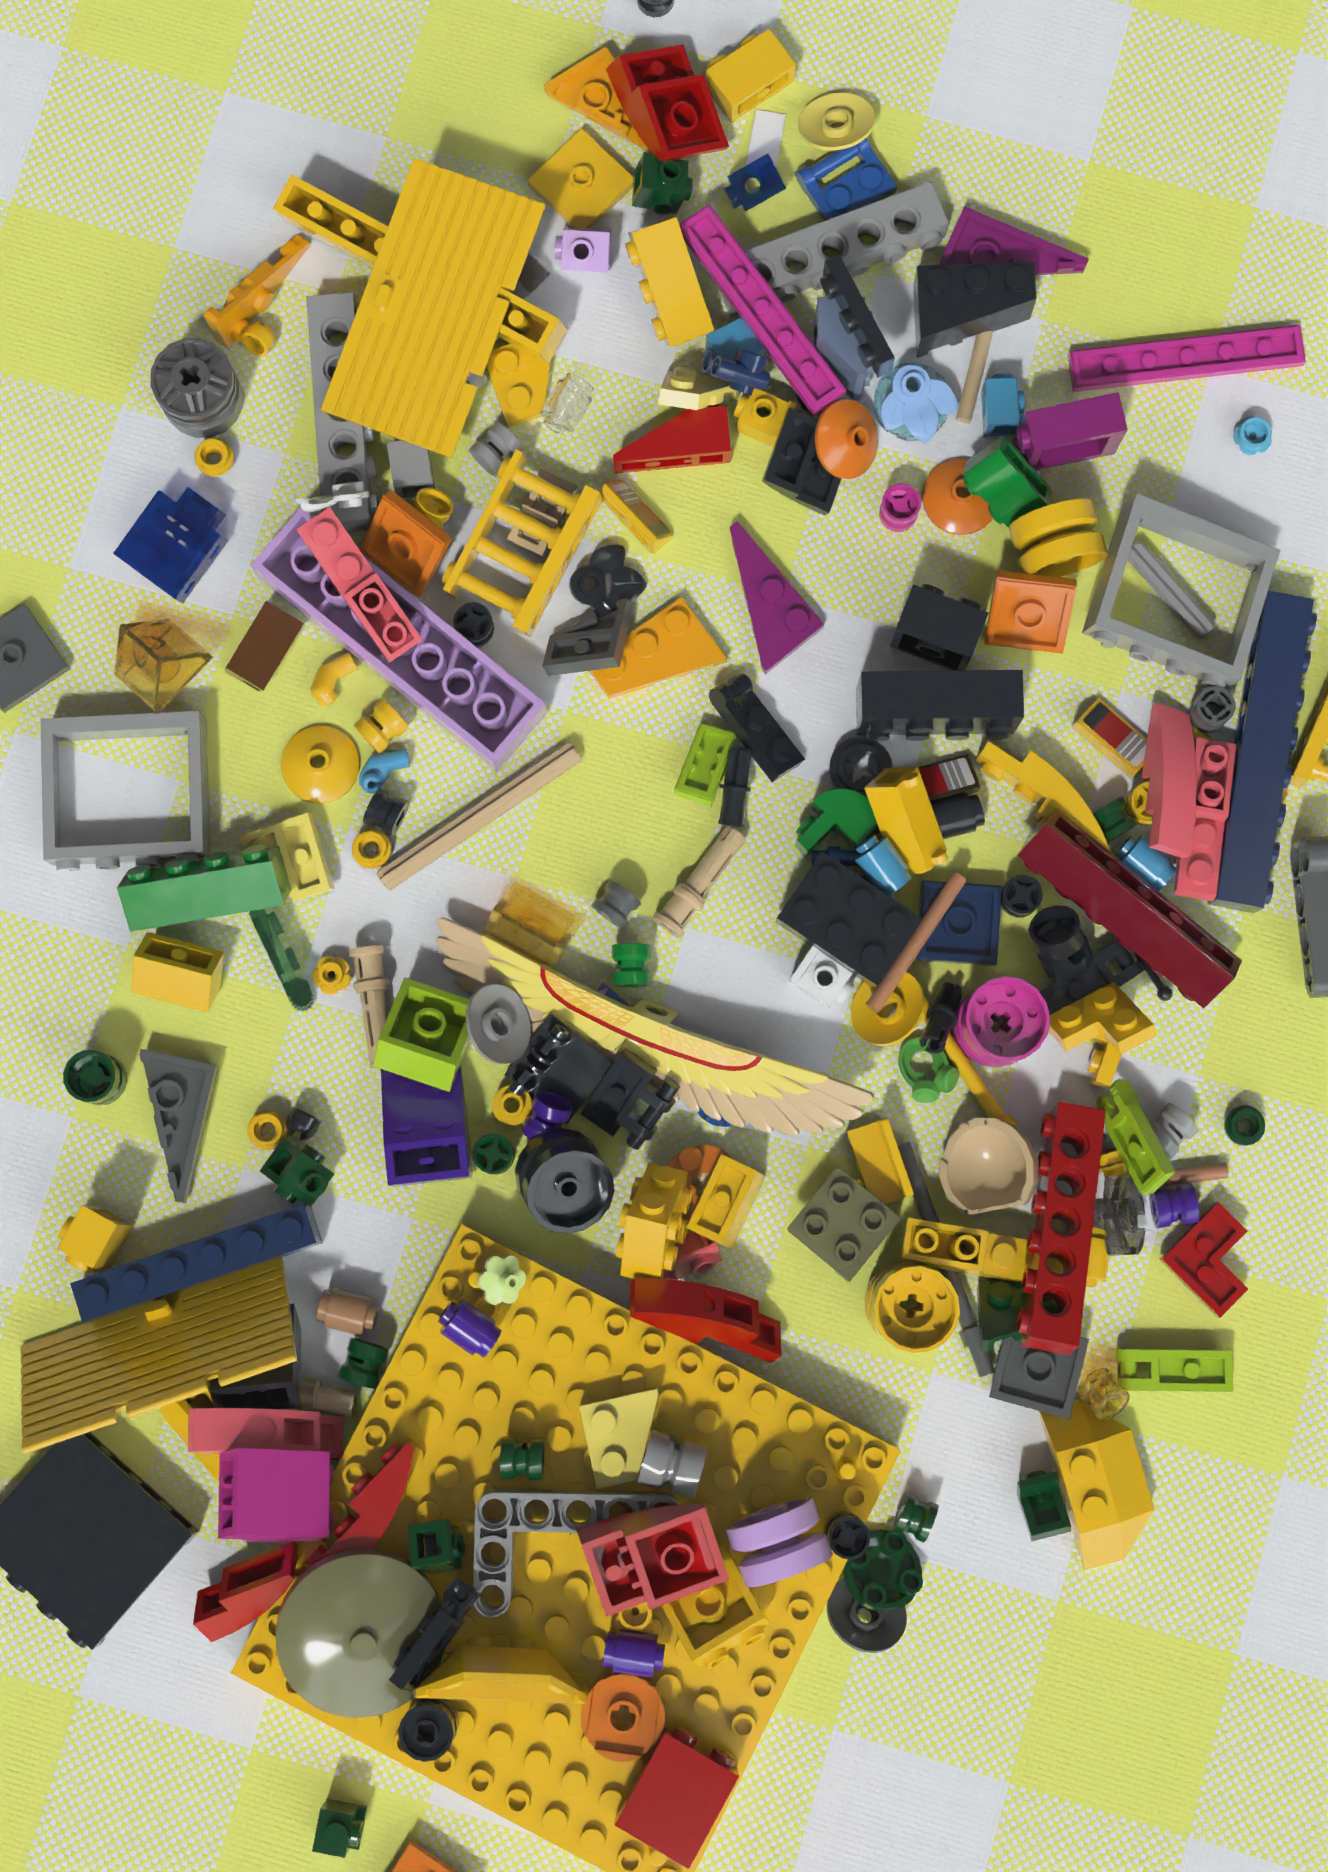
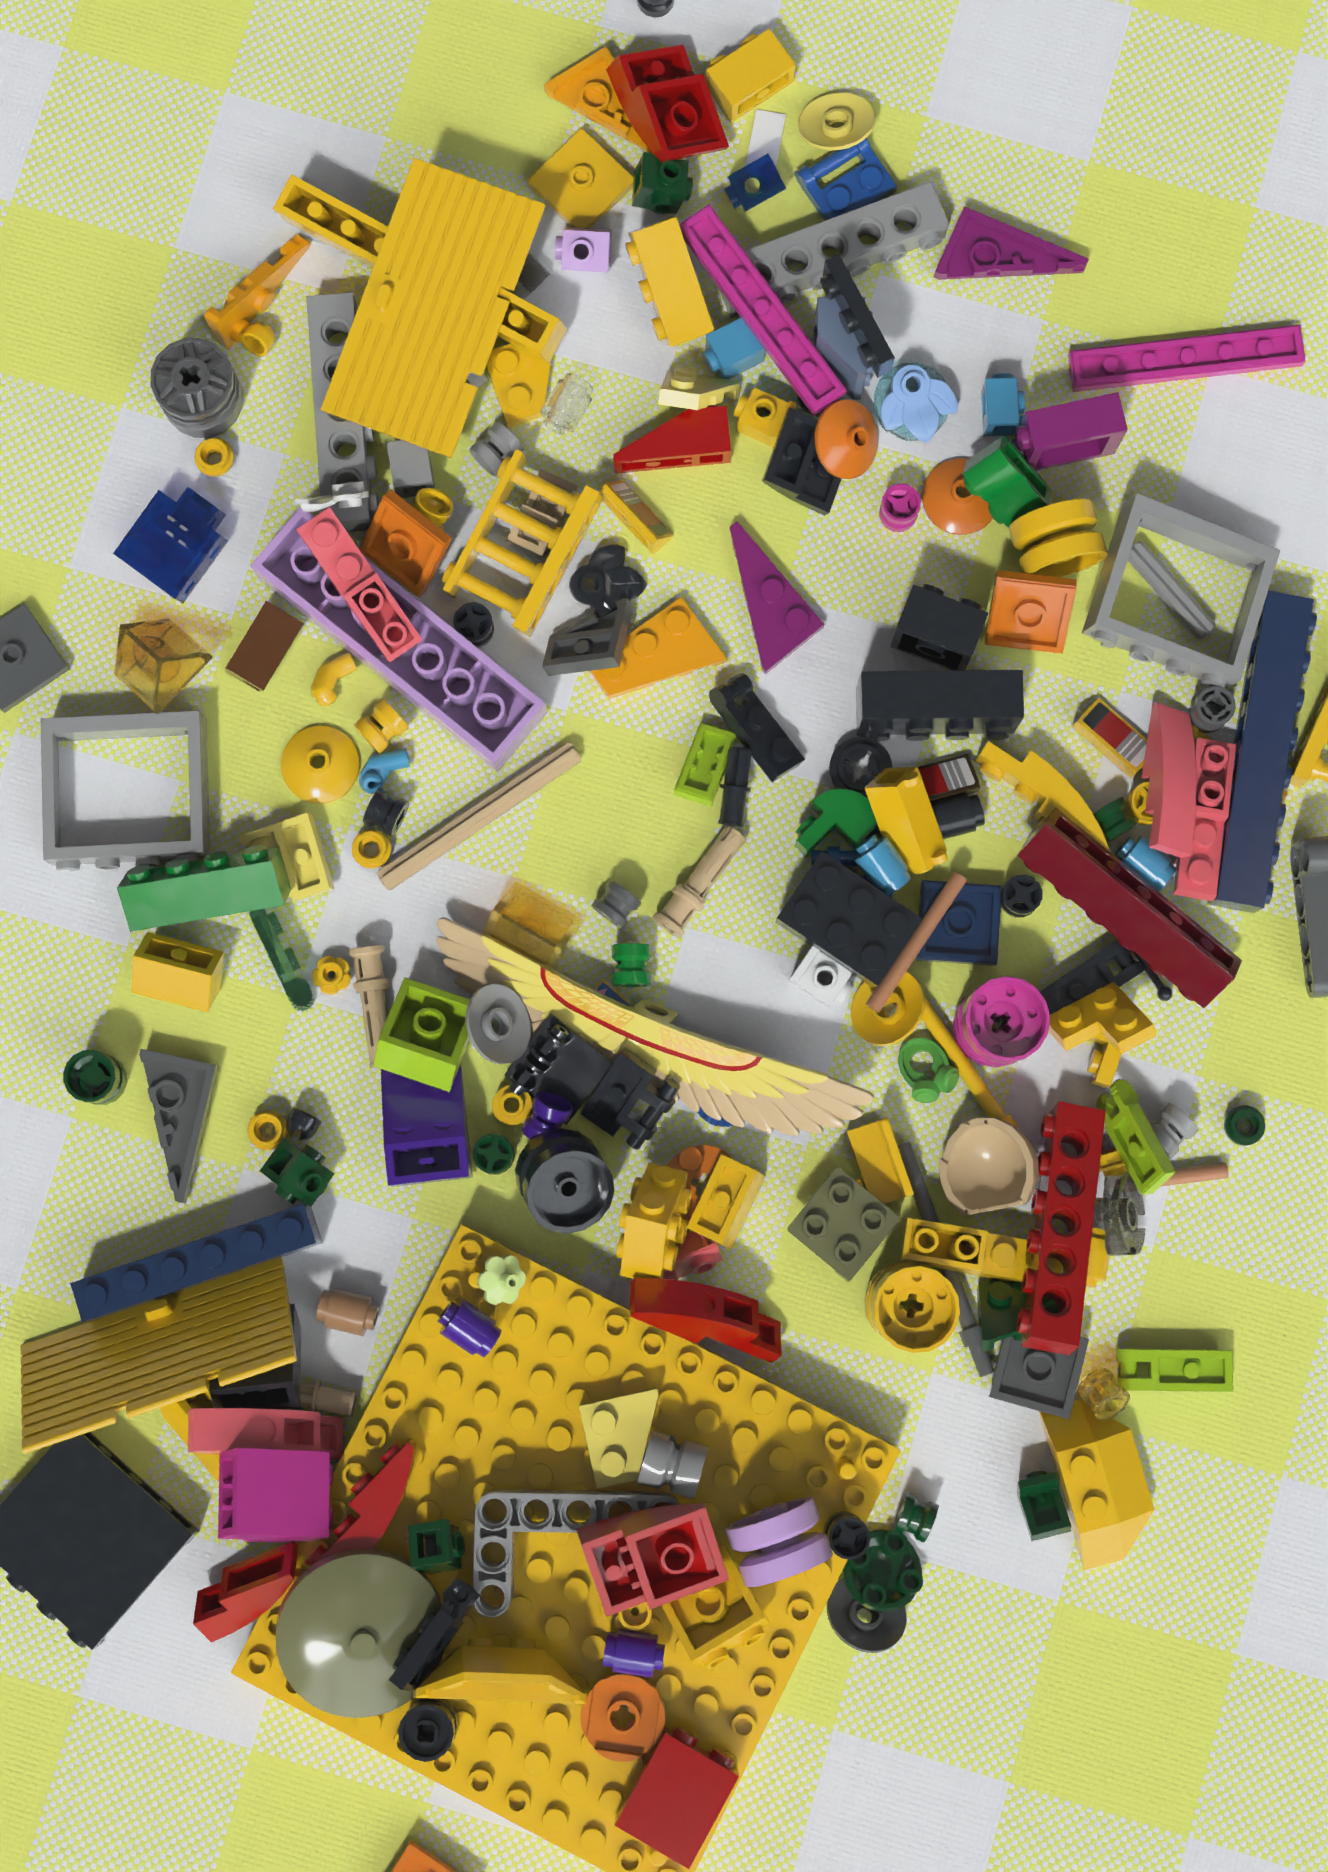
(93, 1238): yellow brick -> none
(339, 1828): dark green brick -> none
(363, 1363): dark green wheel -> none
(522, 1458): dark green wheel -> none
(744, 372): dark blue plate -> none
(941, 1017): black axle -> none
(969, 300): black wedge -> none
(974, 377): tan bar -> none
(1061, 942): black wheel -> none
(1171, 1205): dark purple wheel -> none
(1198, 1255): red plate -> none
(1258, 427): medium azure plate -> none

